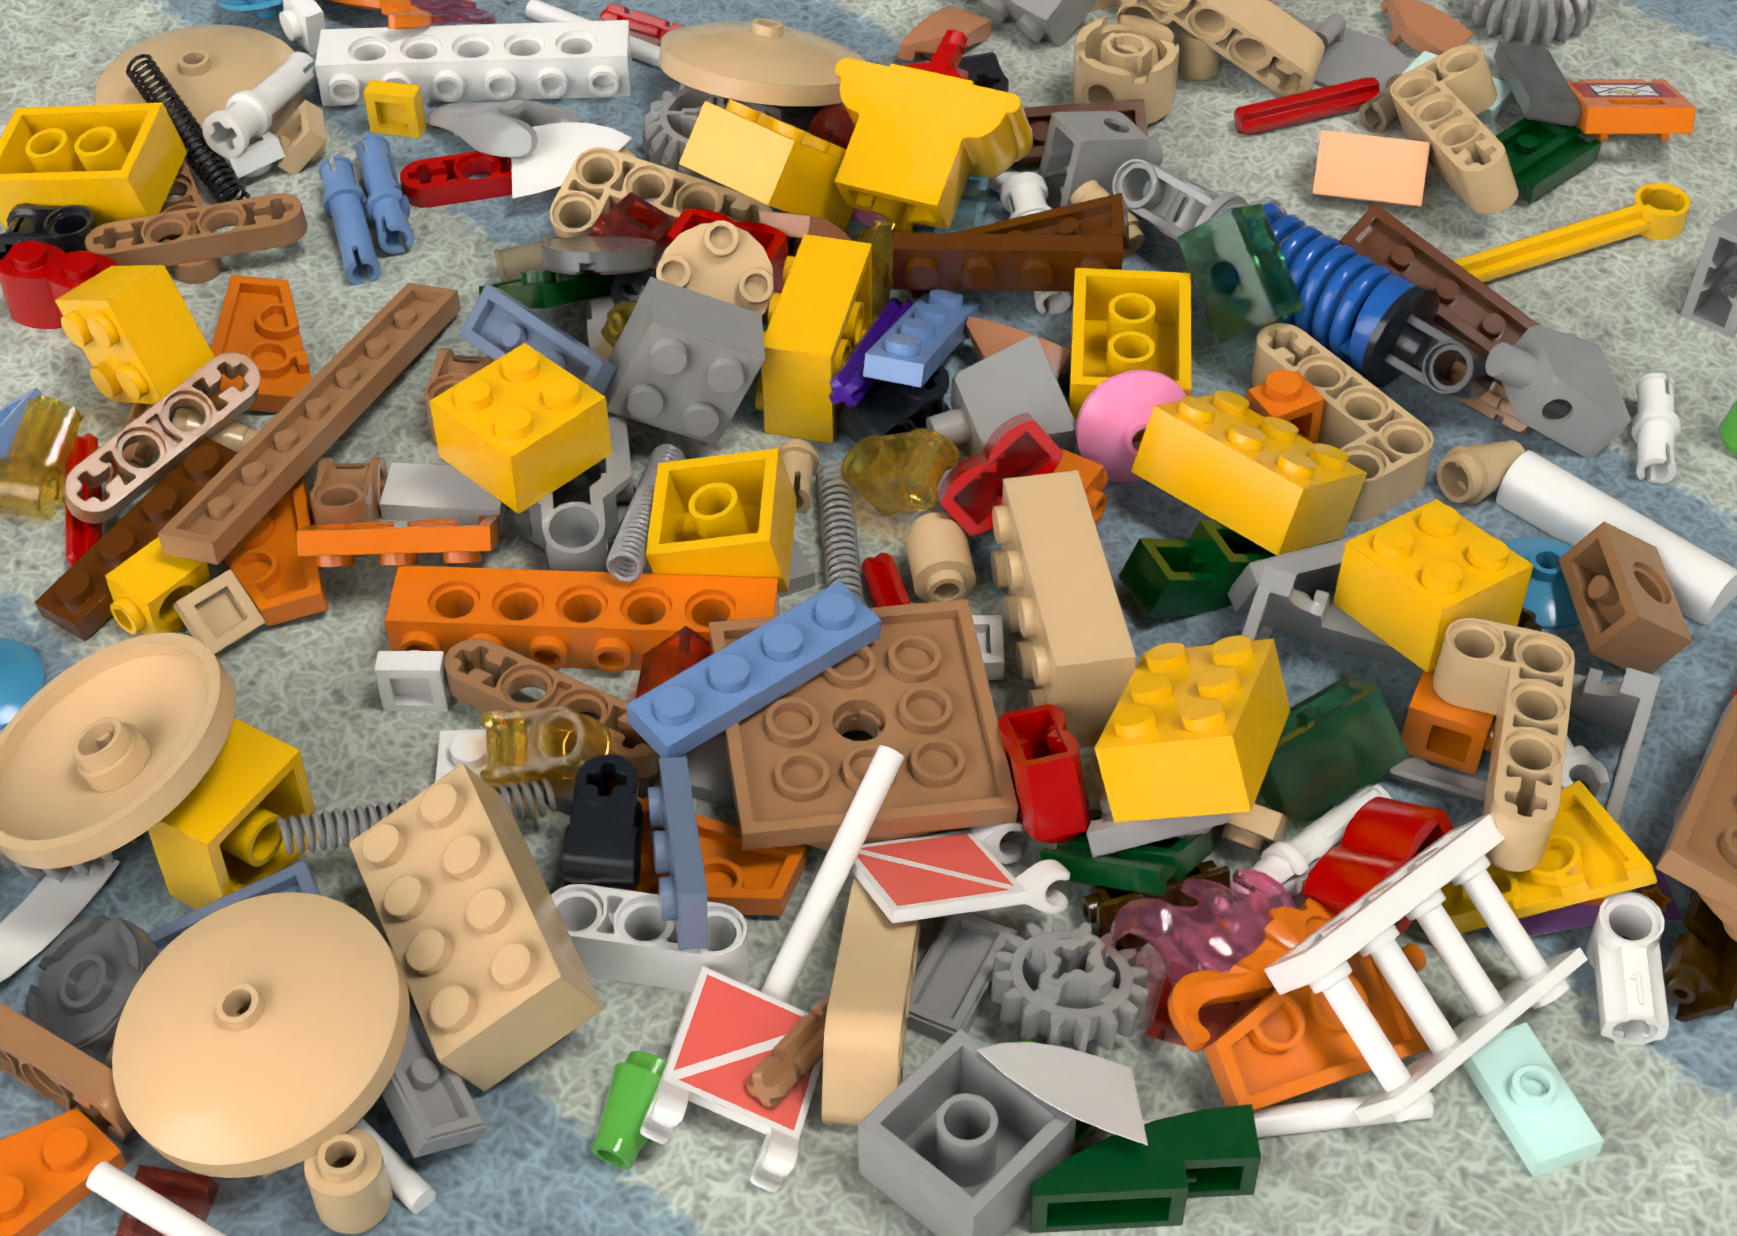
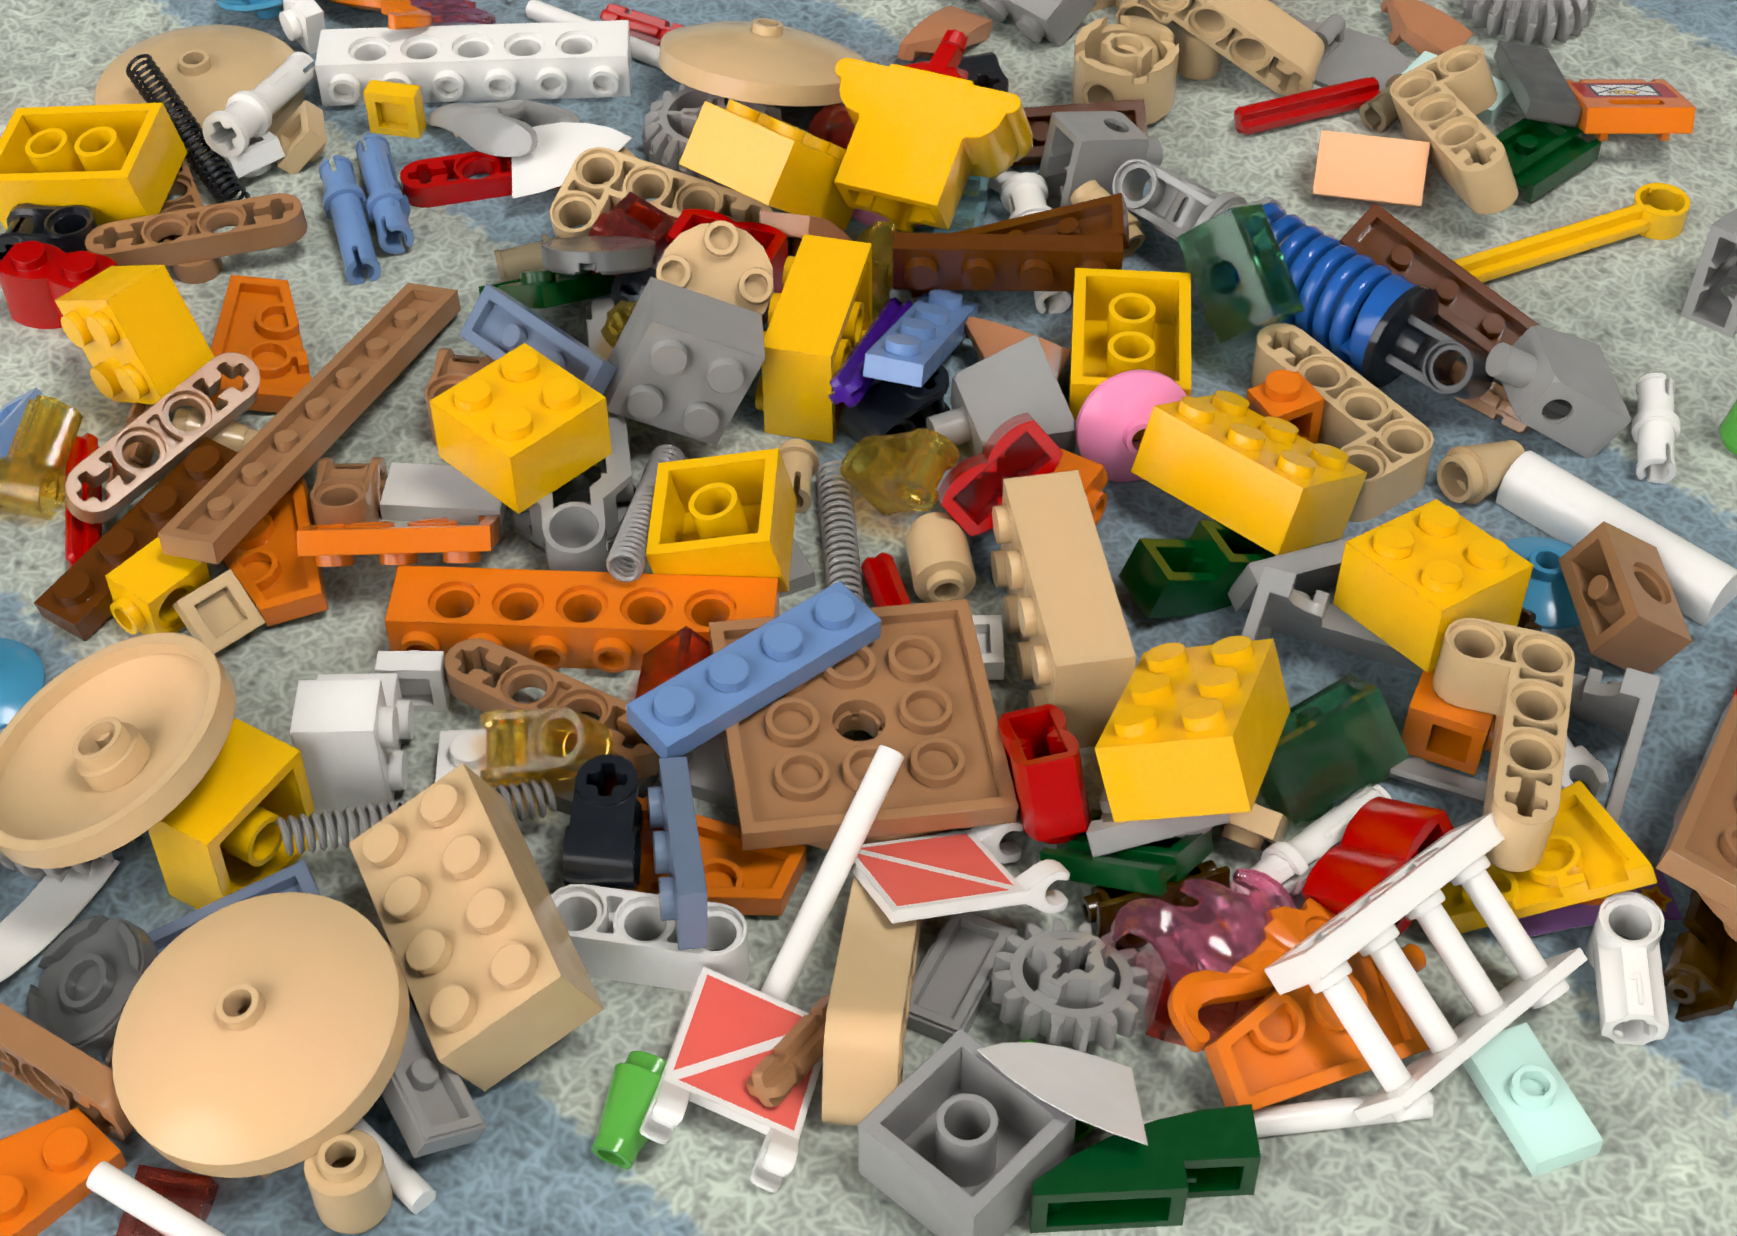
(352, 738): none -> white brick

